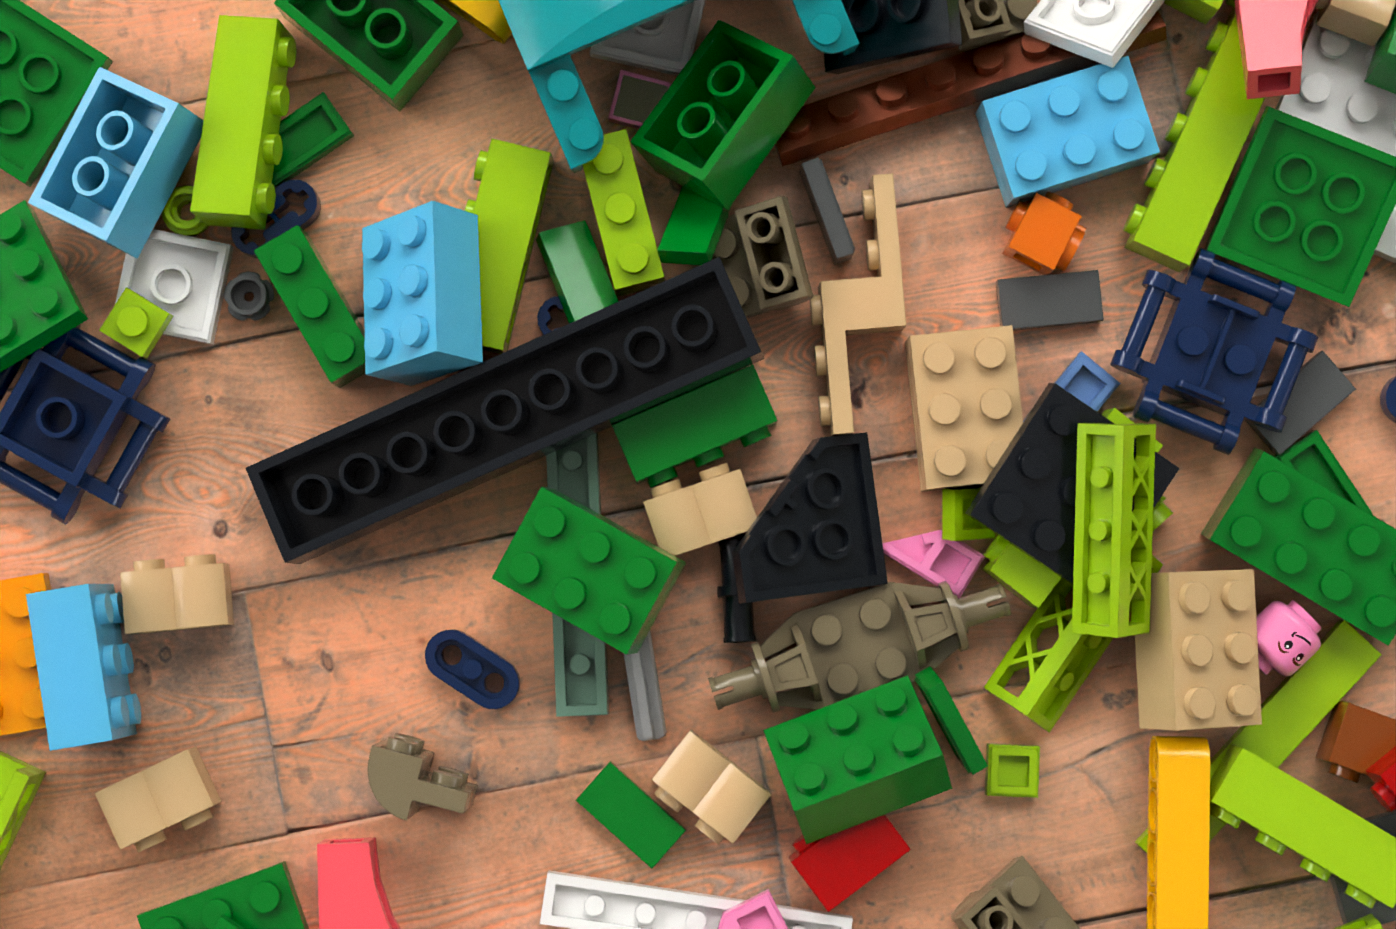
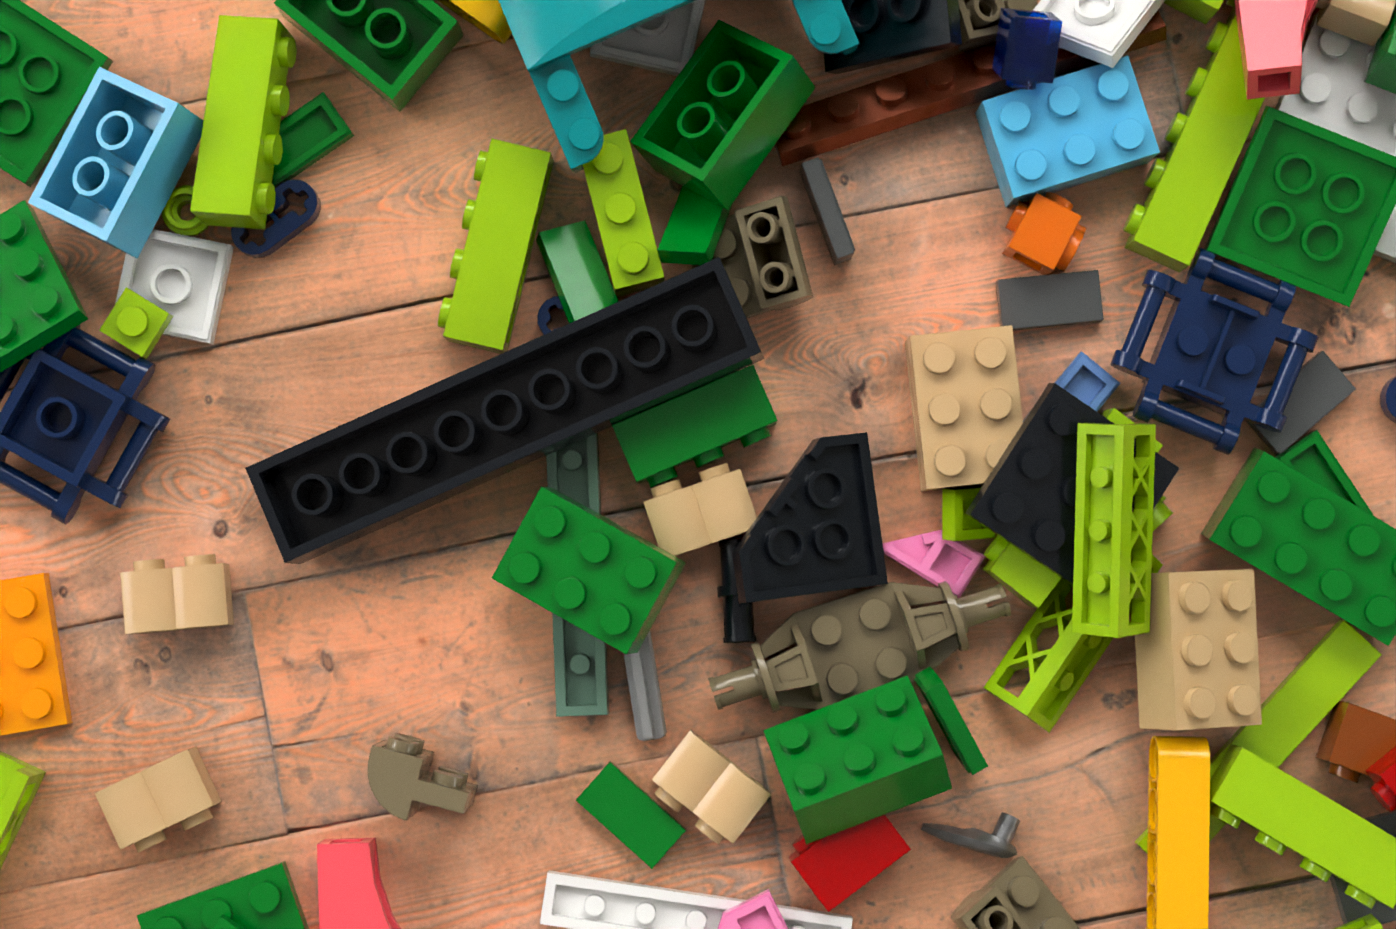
(83, 665): medium azure brick -> none
(239, 287): dark grey plate -> none
(315, 304): green brick -> none
(422, 294): medium azure brick -> none
(473, 669): dark blue plate -> none
(635, 98): olive tile -> none
(859, 305): tan bracket -> none
(993, 844): none -> flat silver bar
(1012, 770): lime tile -> none
(1026, 47): none -> clear blue brick
(1286, 637): bright pink head -> none

